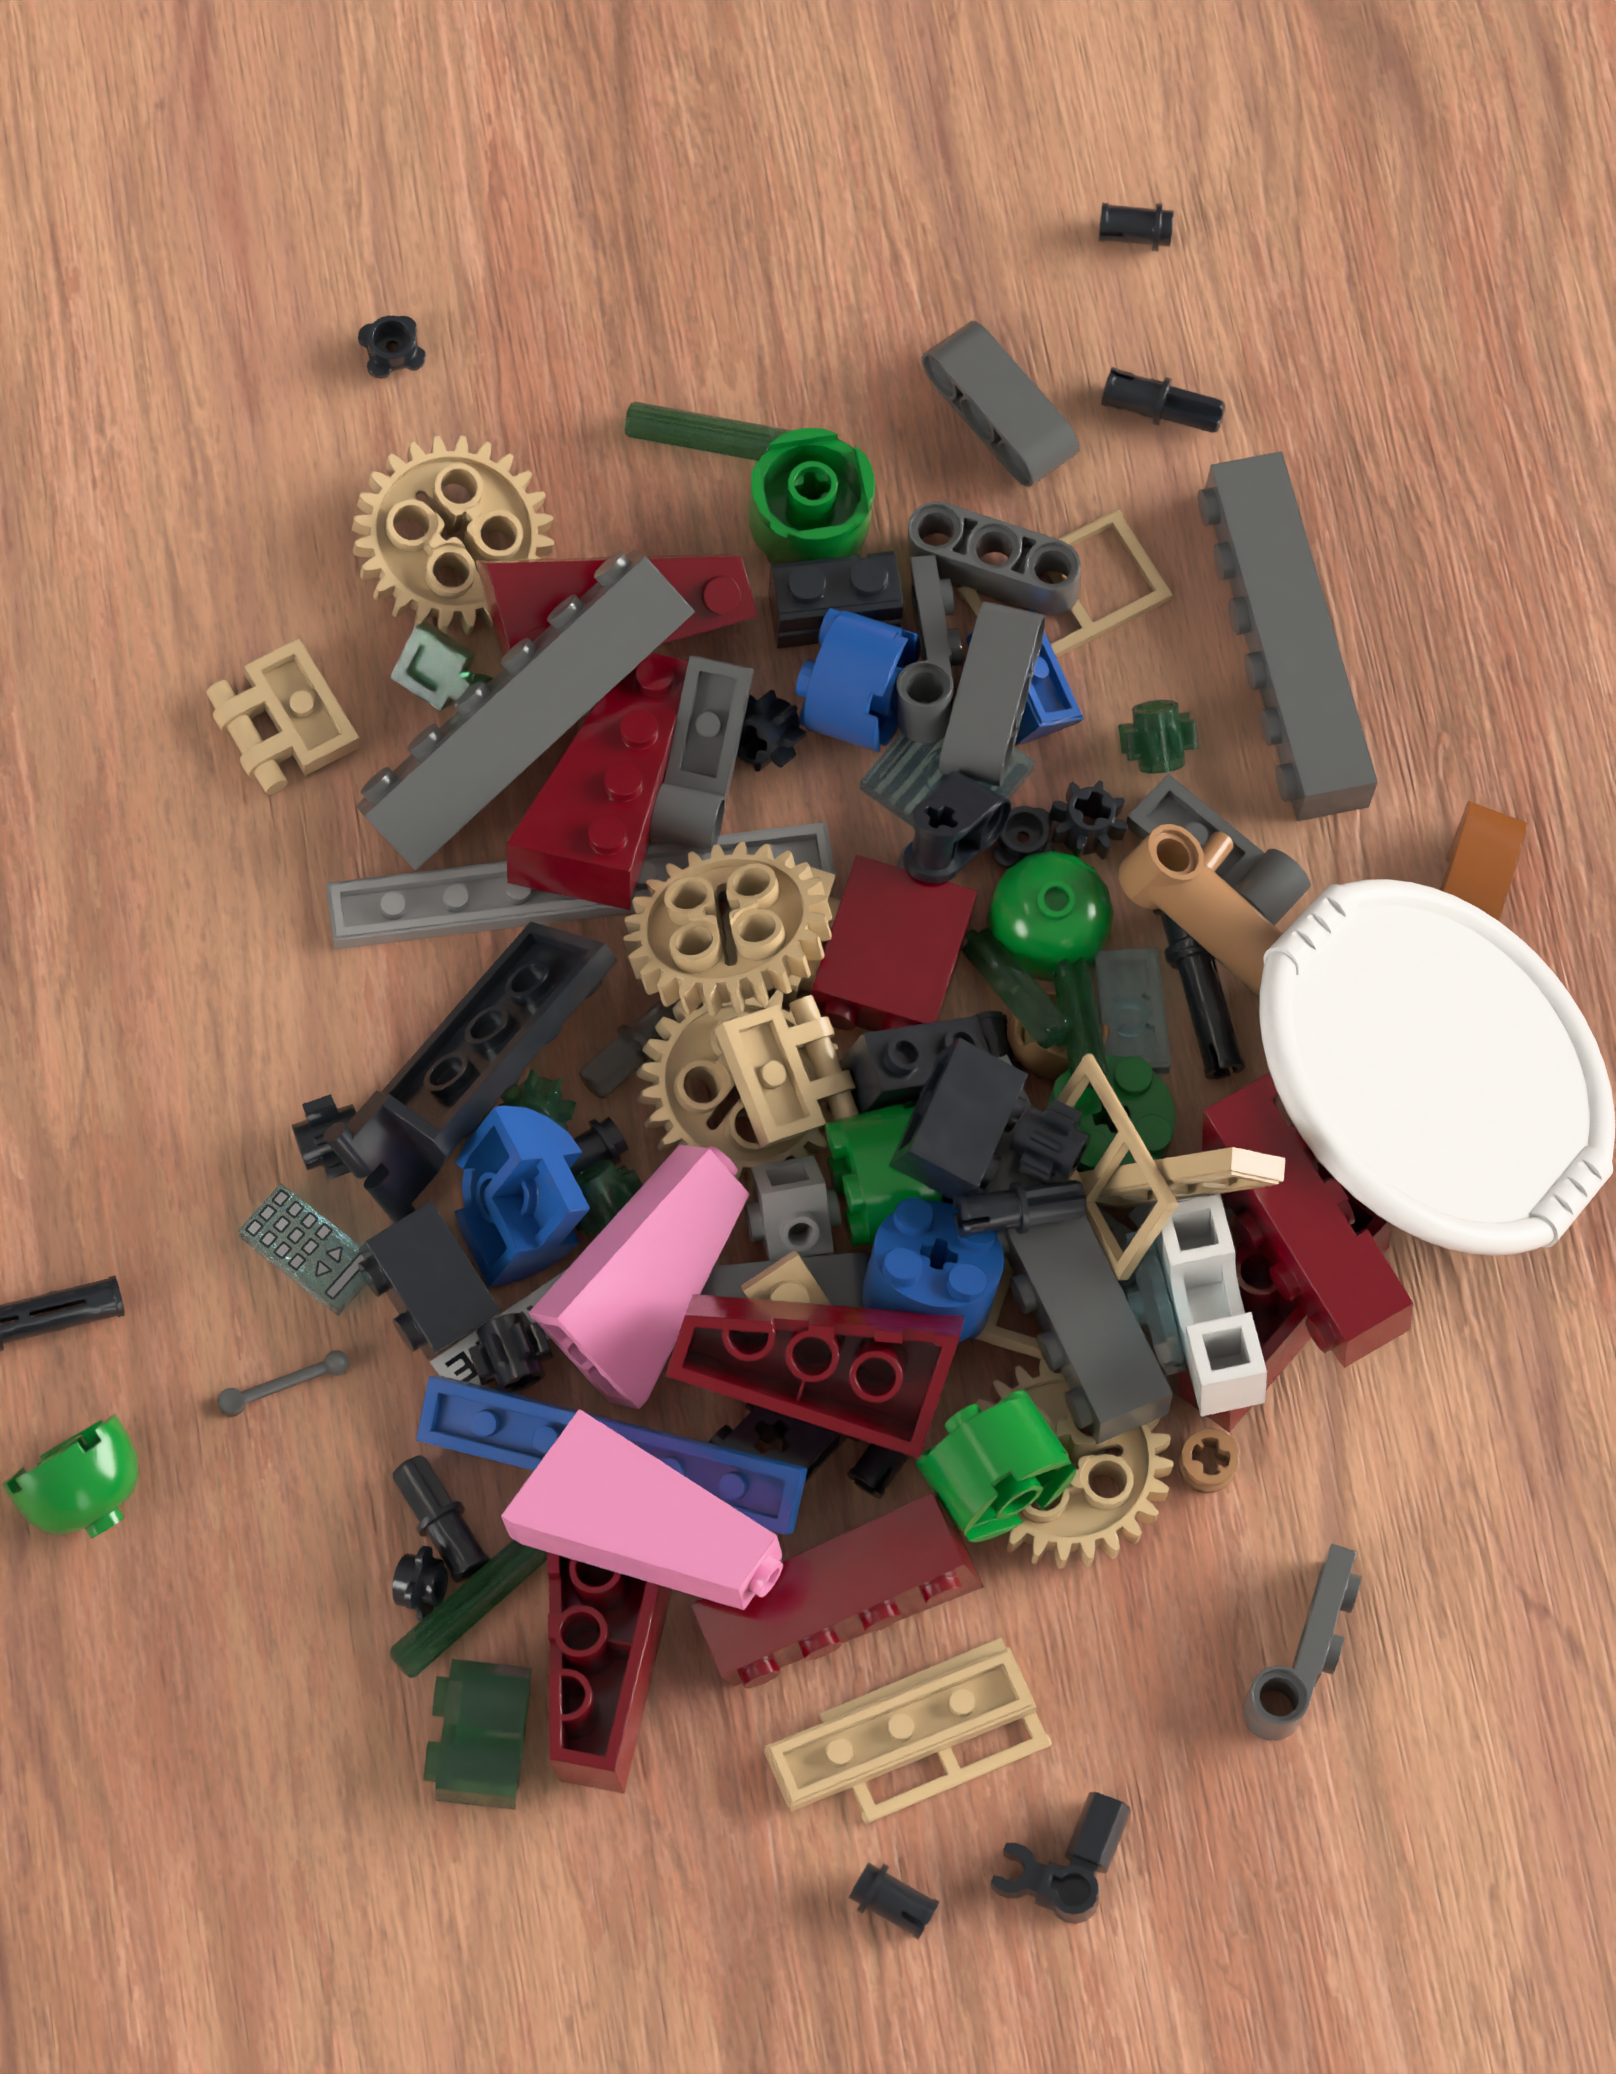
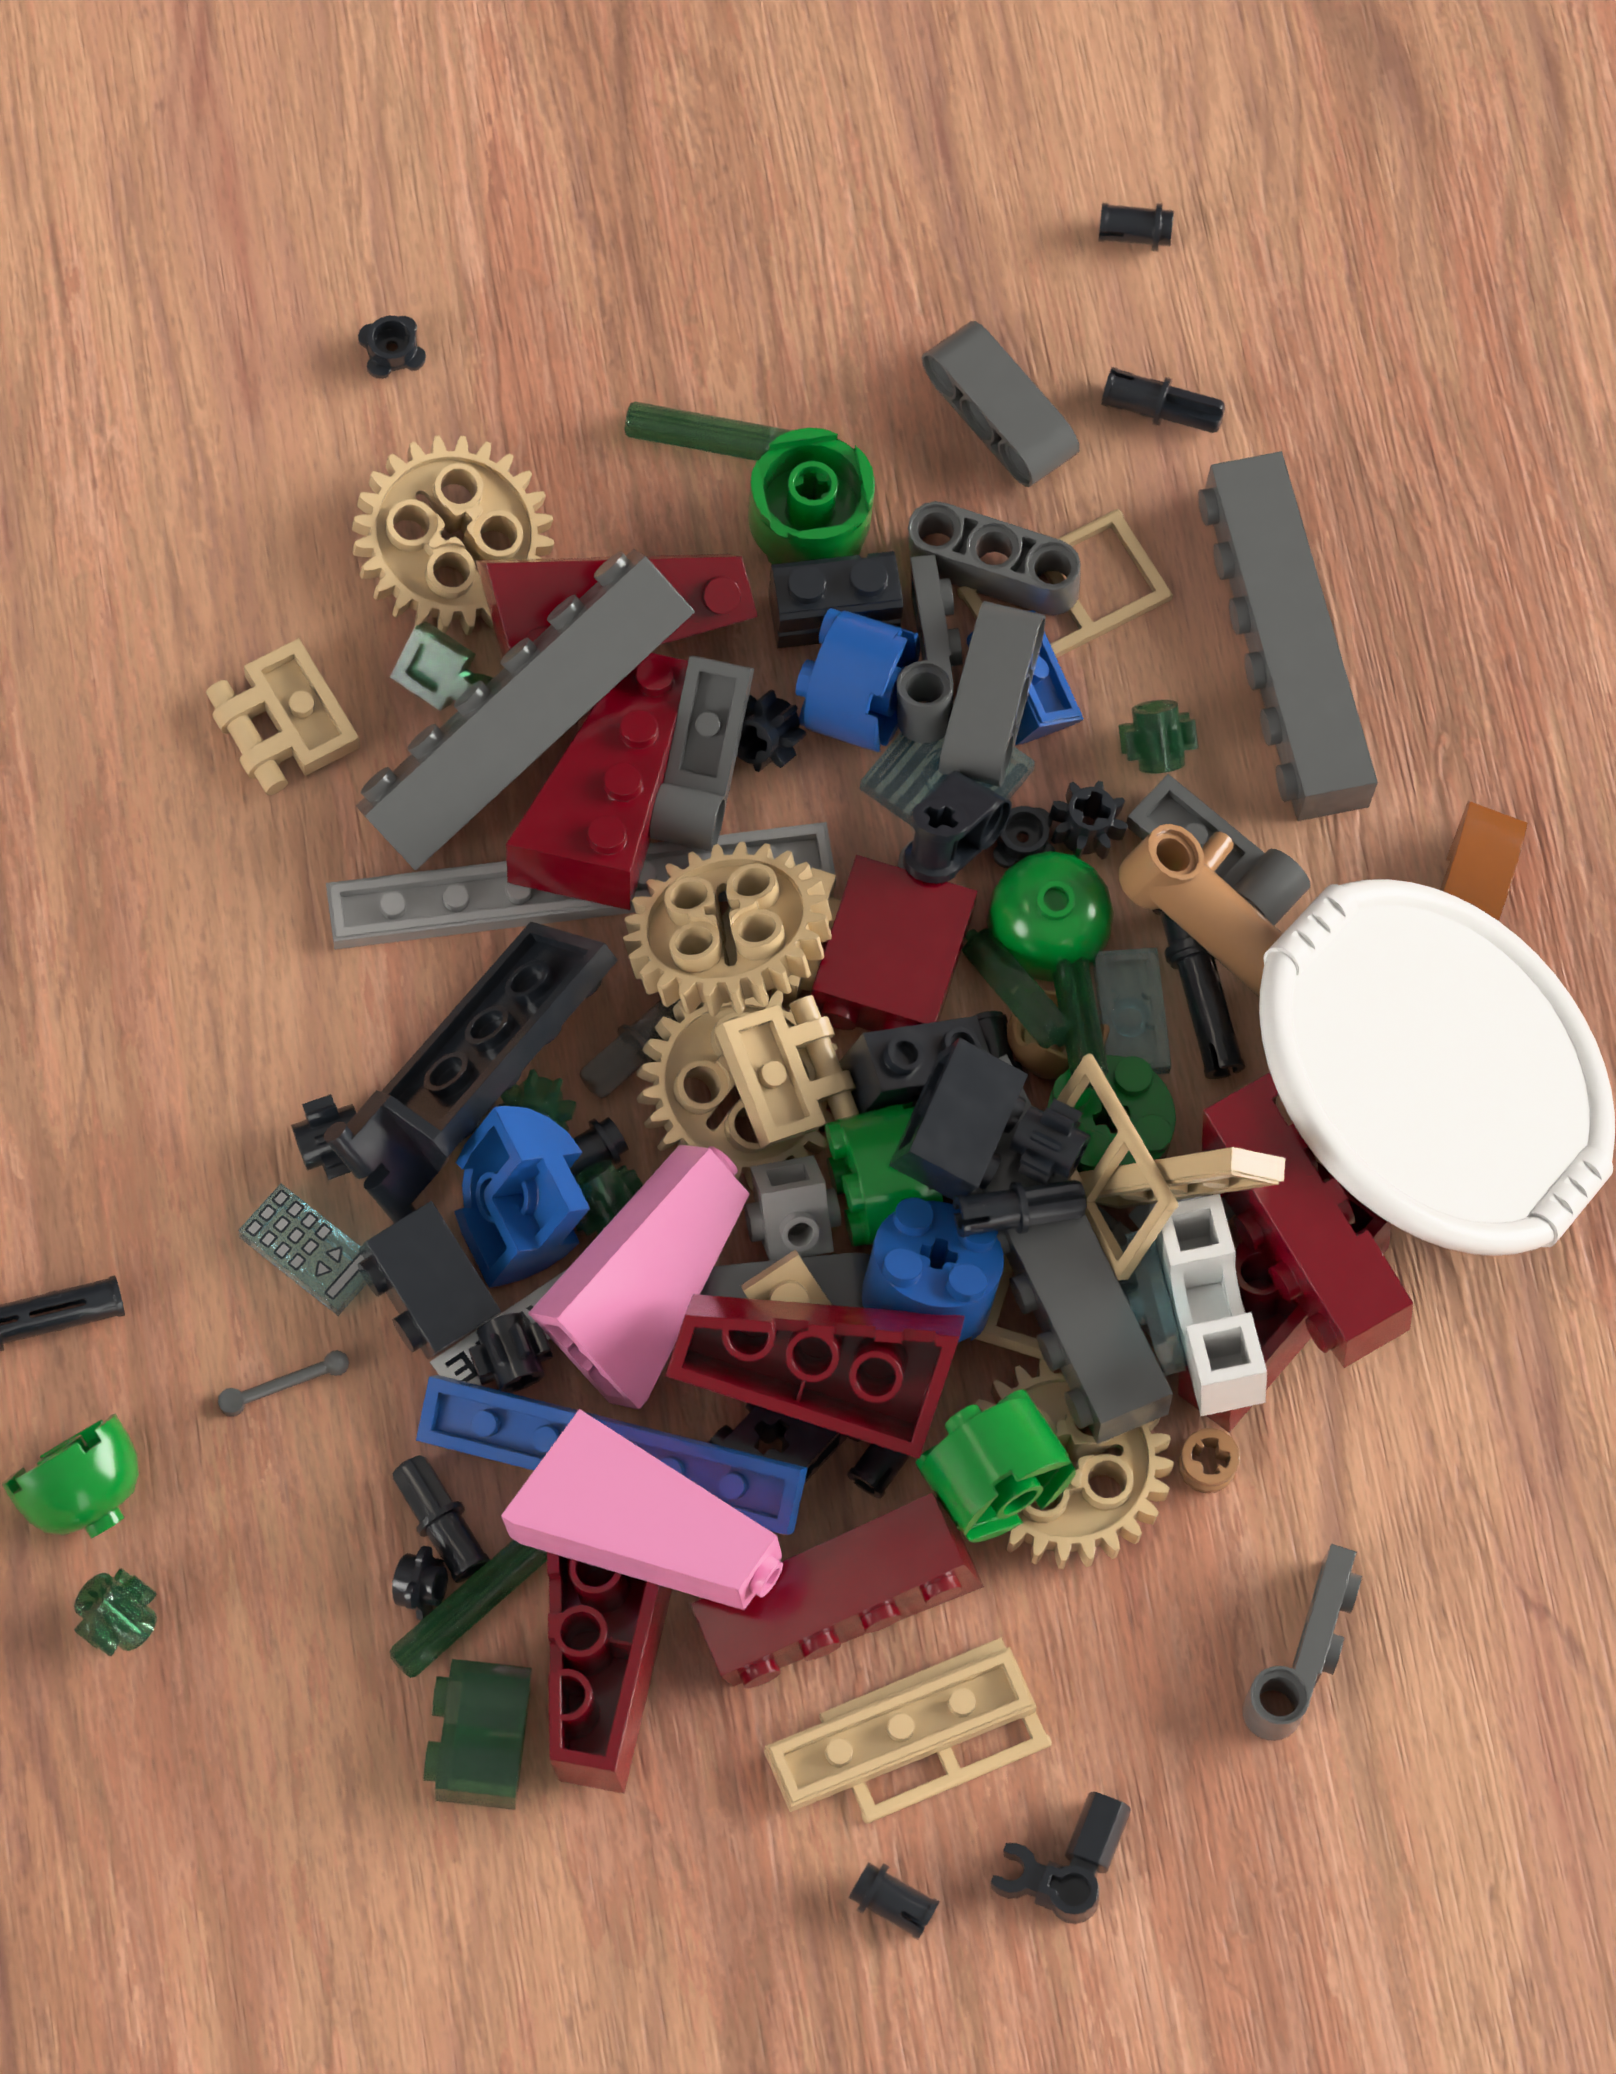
(115, 1612): none -> clear green gear

